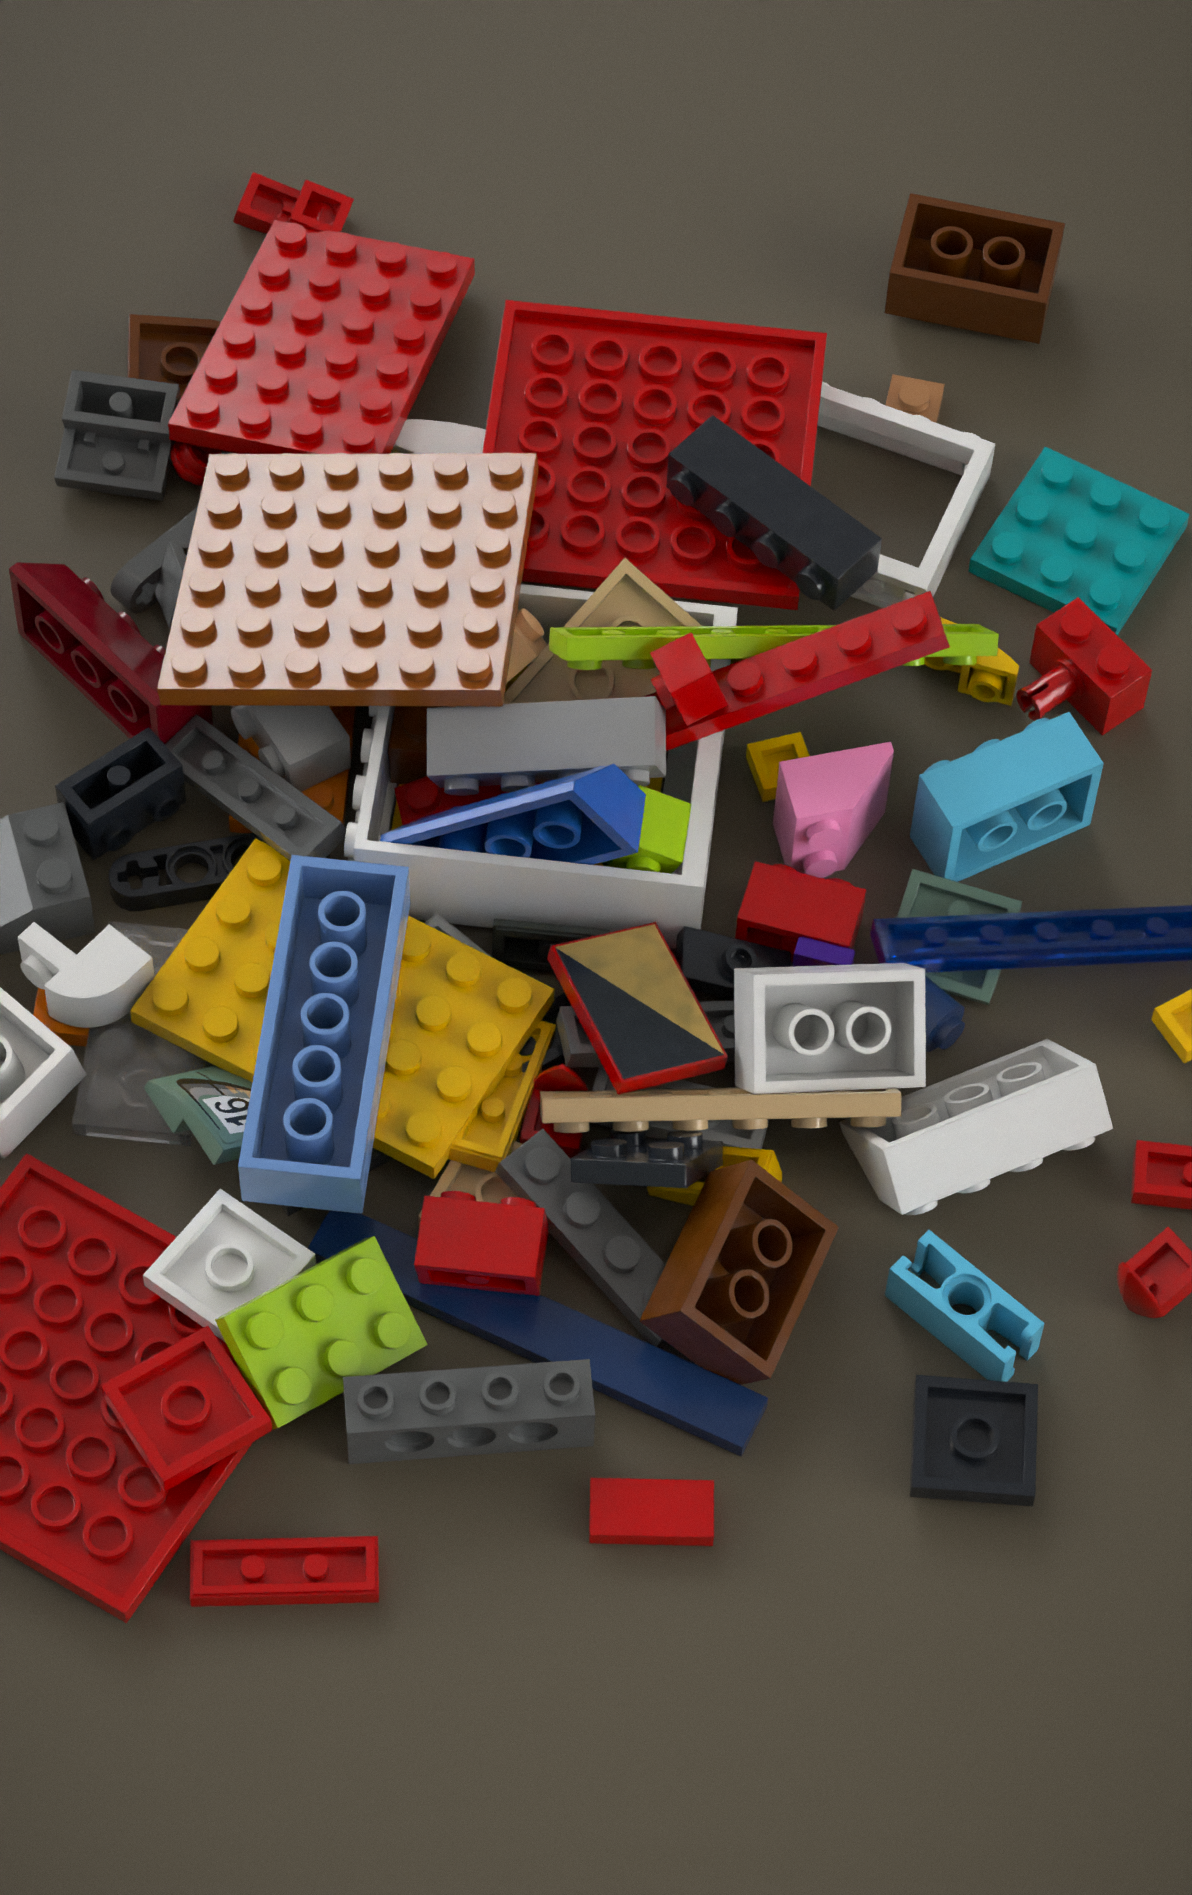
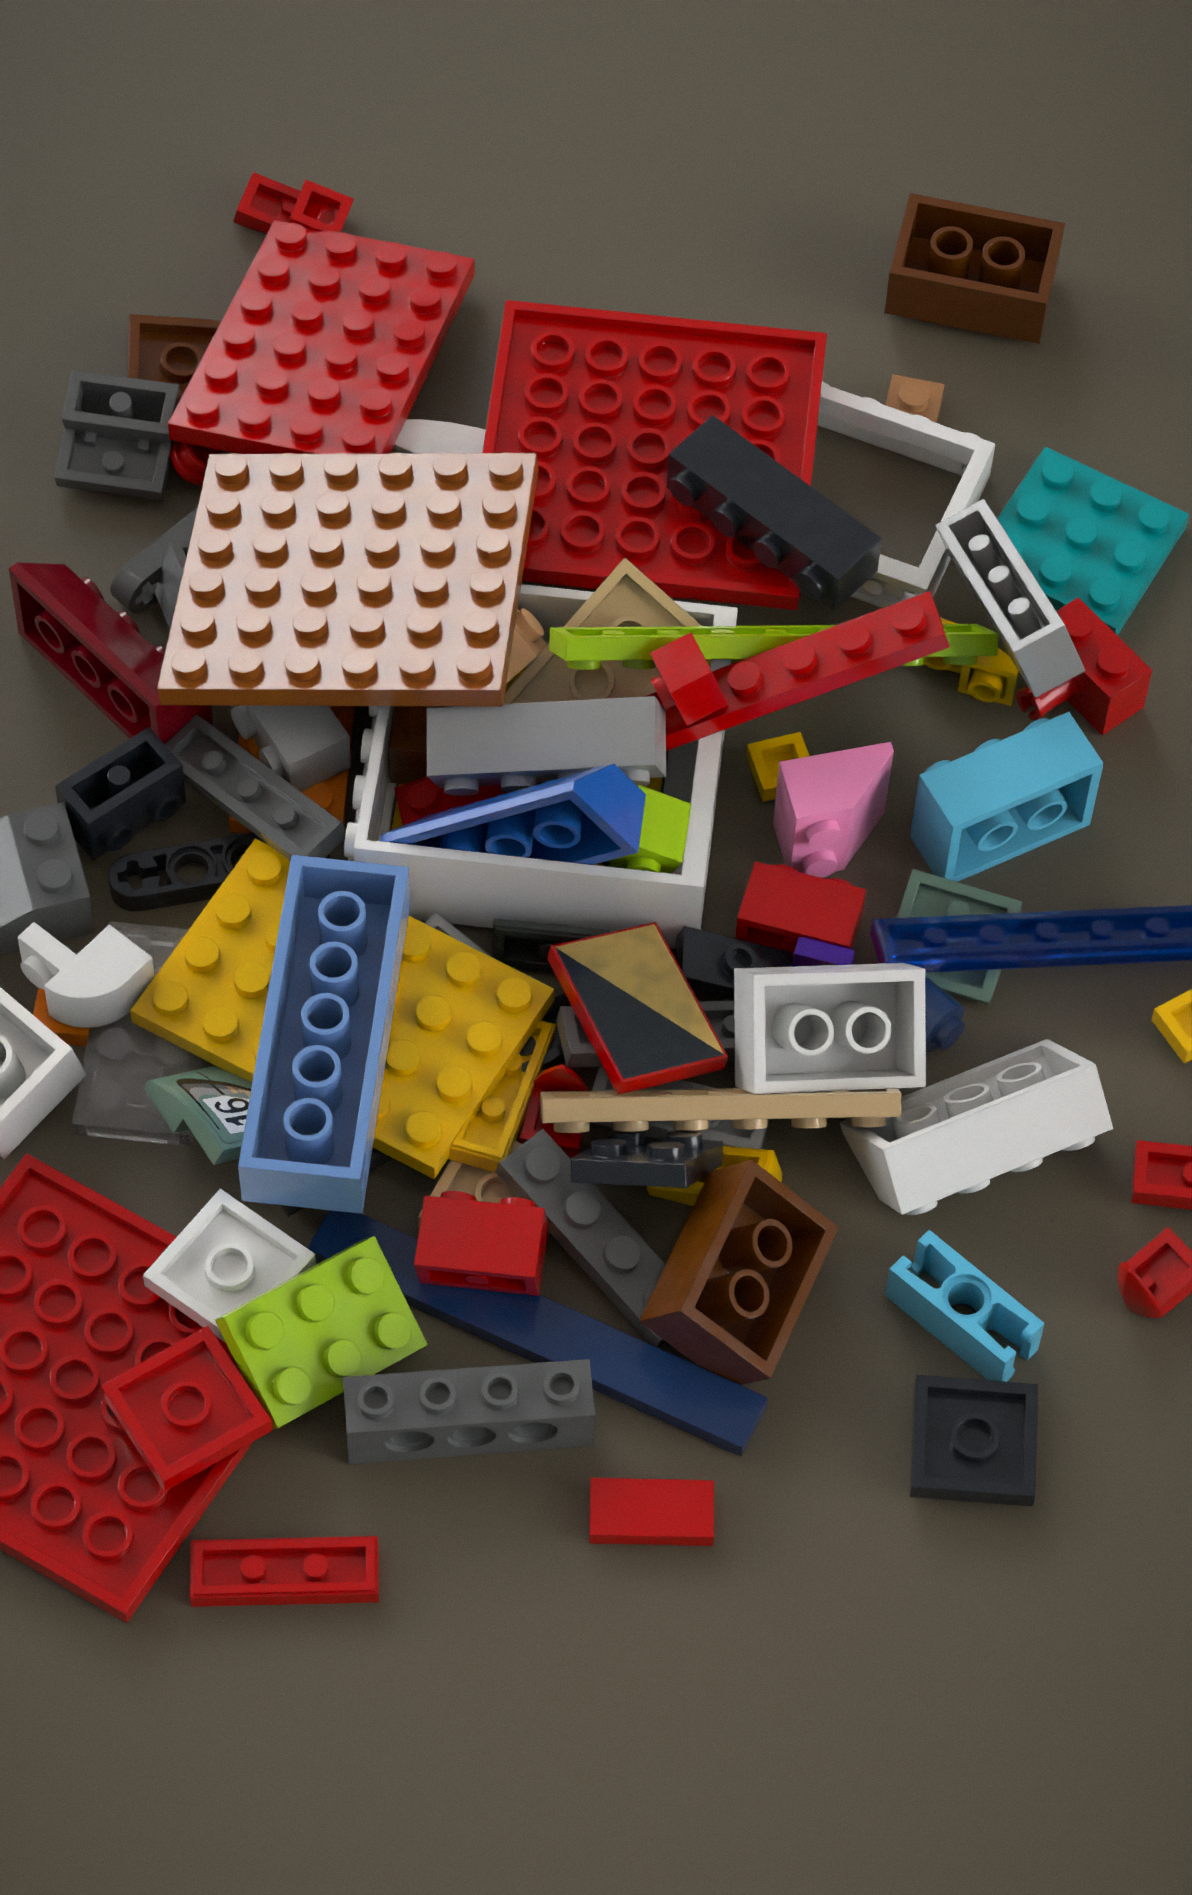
(1010, 598): none -> light grey brick

